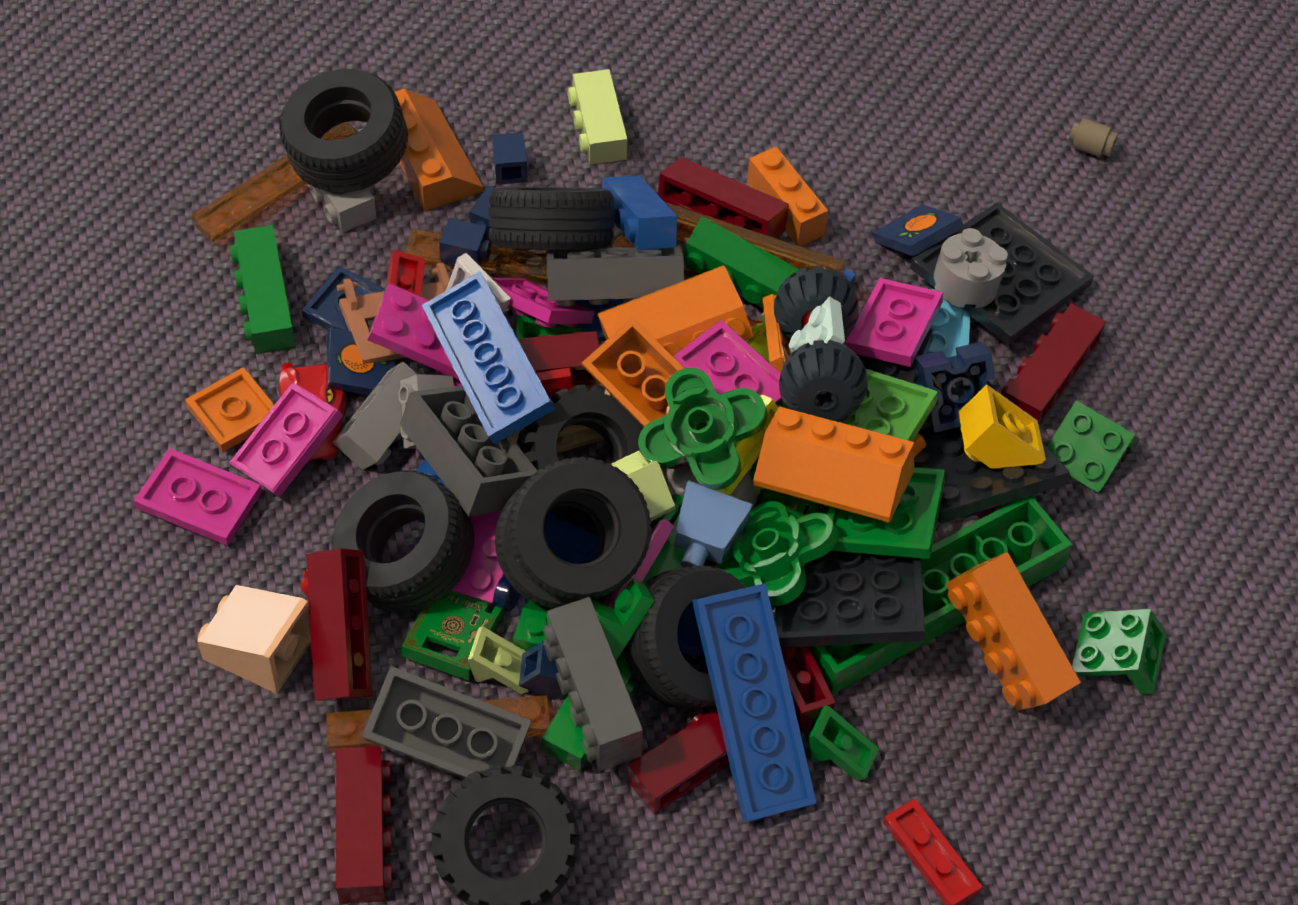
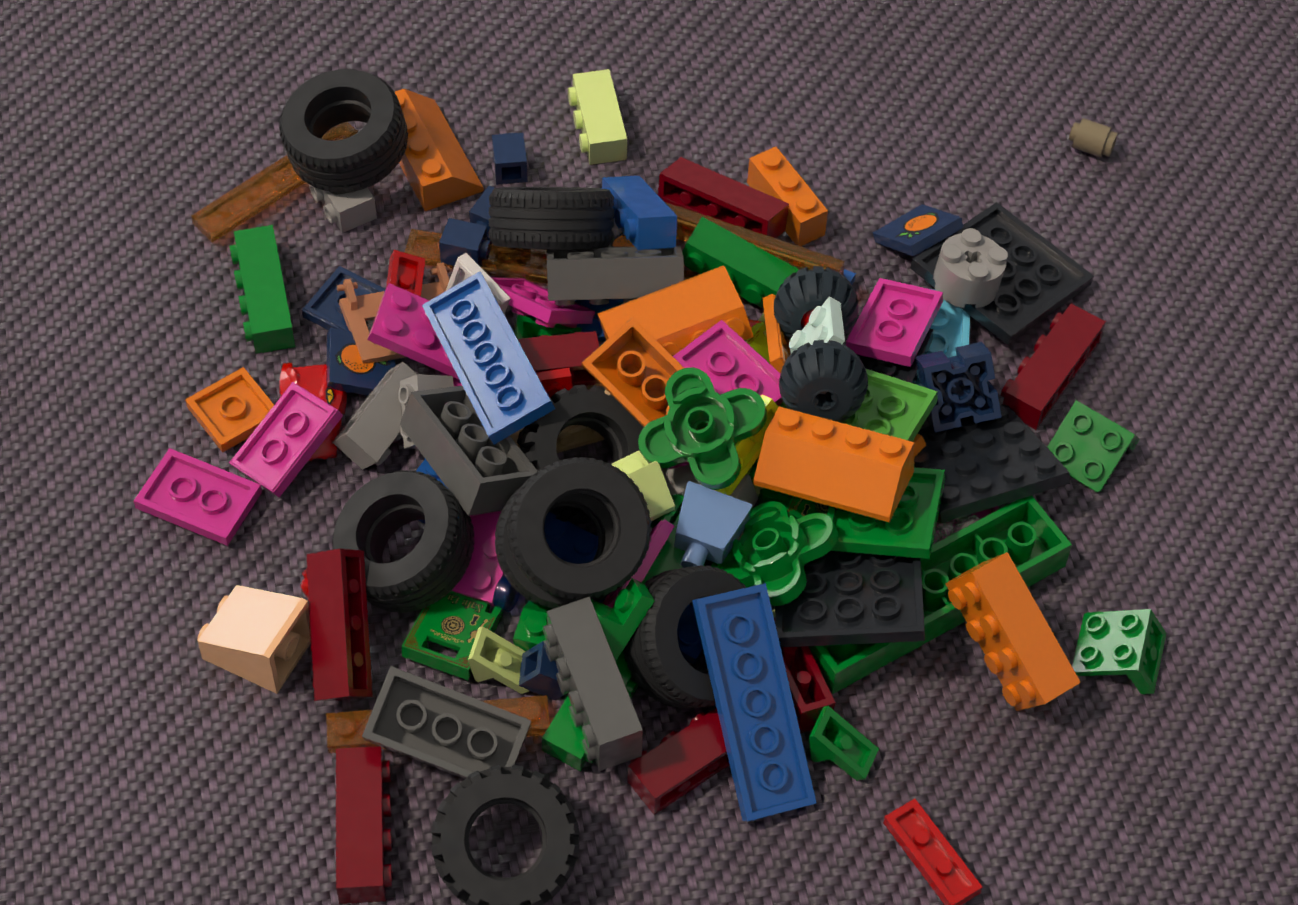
(999, 432): yellow slope -> none

